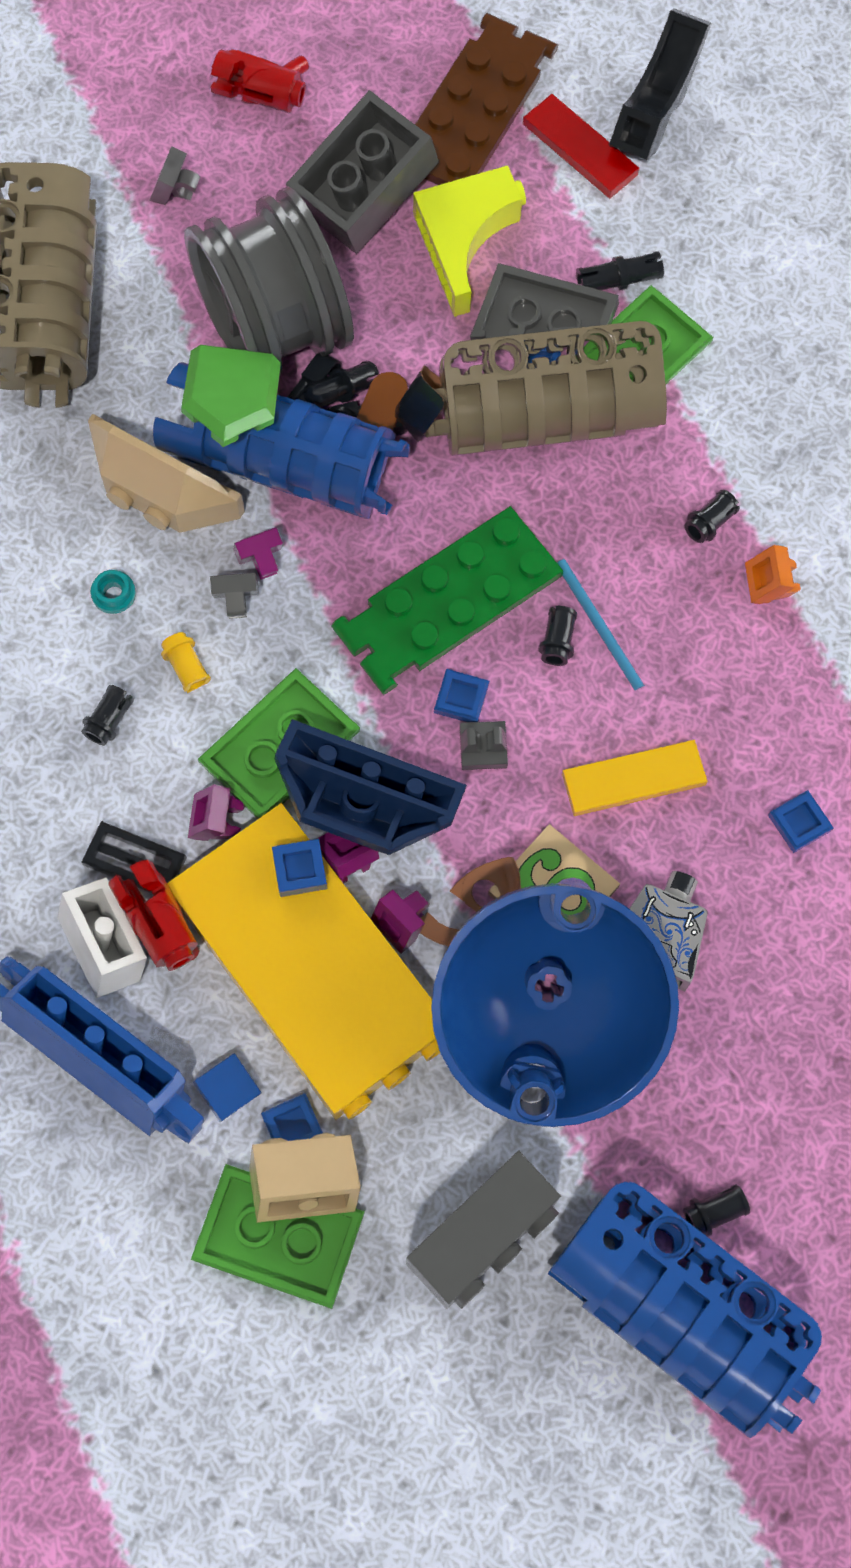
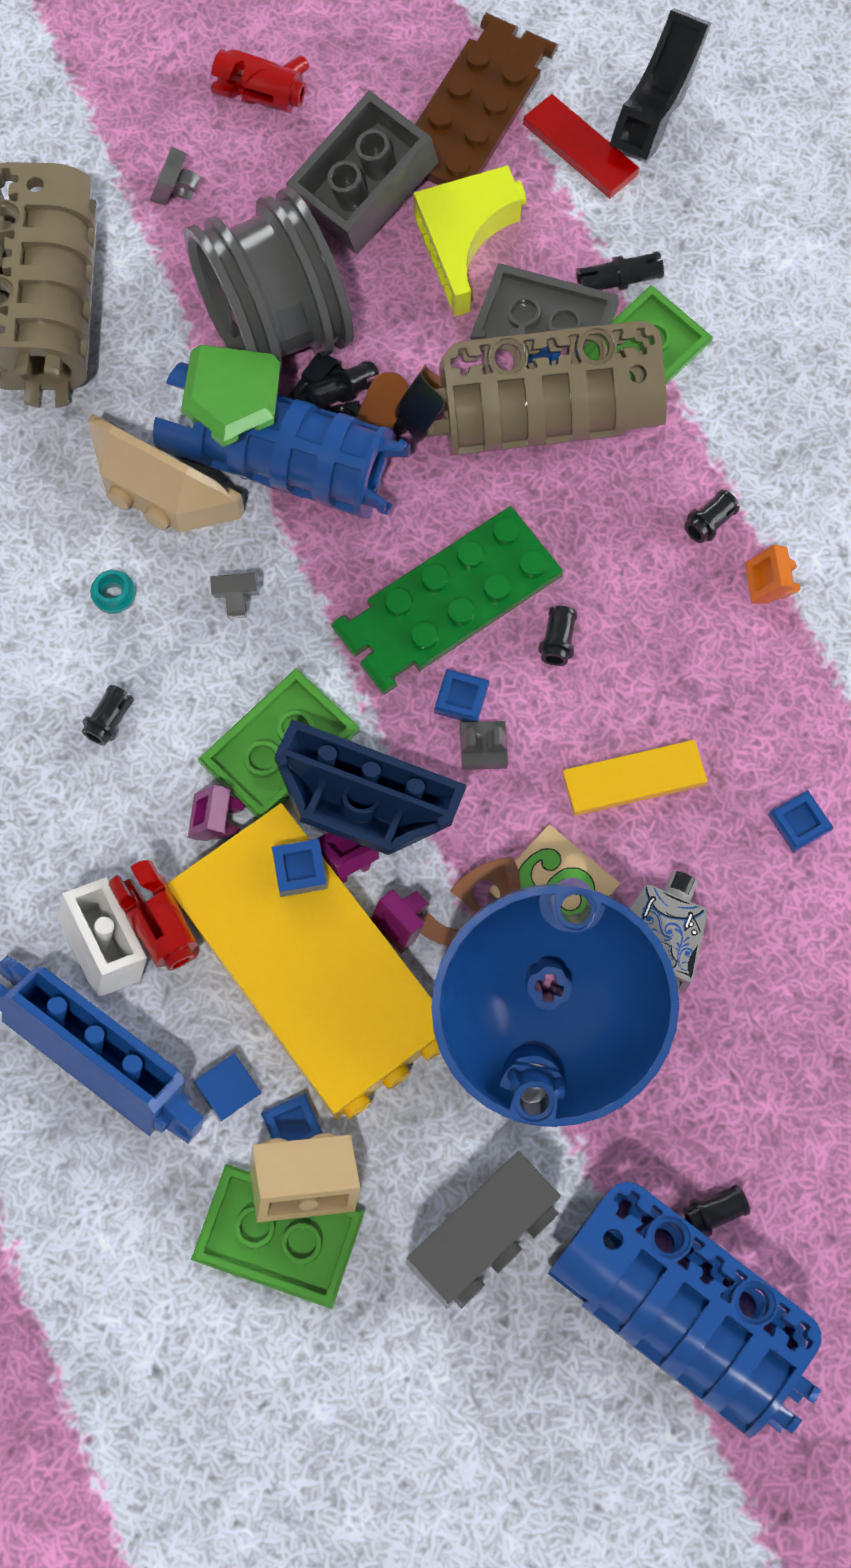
(97, 845): black tile -> none
(184, 660): yellow pin -> none
(260, 550): magenta tile -> none
(600, 626): dark azure axle -> none

